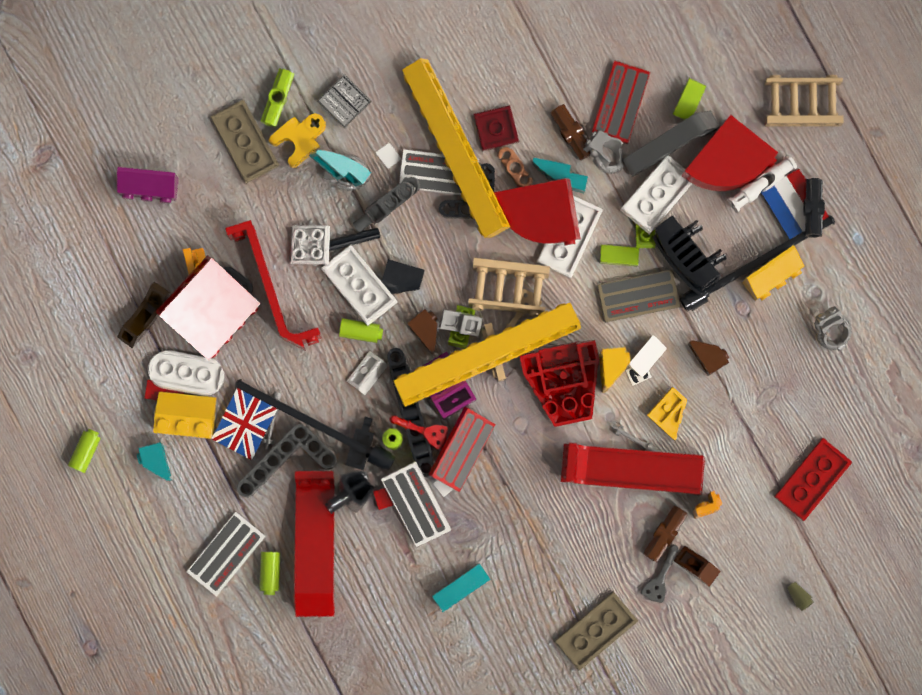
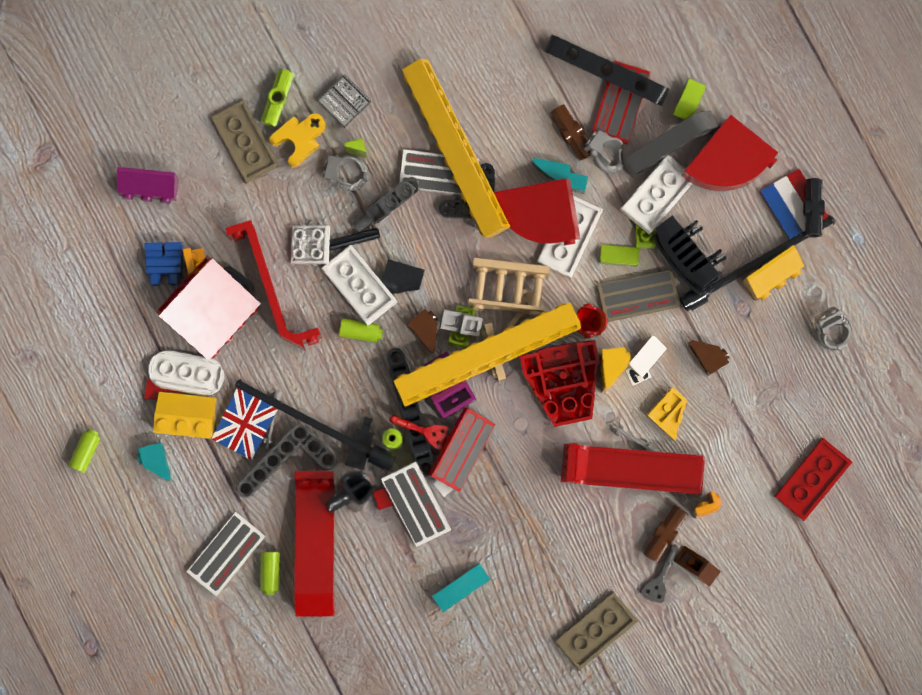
(144, 316): dark brown arch -> none
(164, 265): none -> blue hips
(341, 166): slope -> none
(356, 148): none -> lime slope
(367, 373): white slope -> none
(388, 155): white sticker -> none
(496, 128): dark red tile -> none
(514, 159): nougat piece -> none
(592, 321): none -> red cap
(619, 75): none -> black beam
(751, 191): white piece -> none
(794, 118): tan fence -> none
(800, 597): olive cone -> none

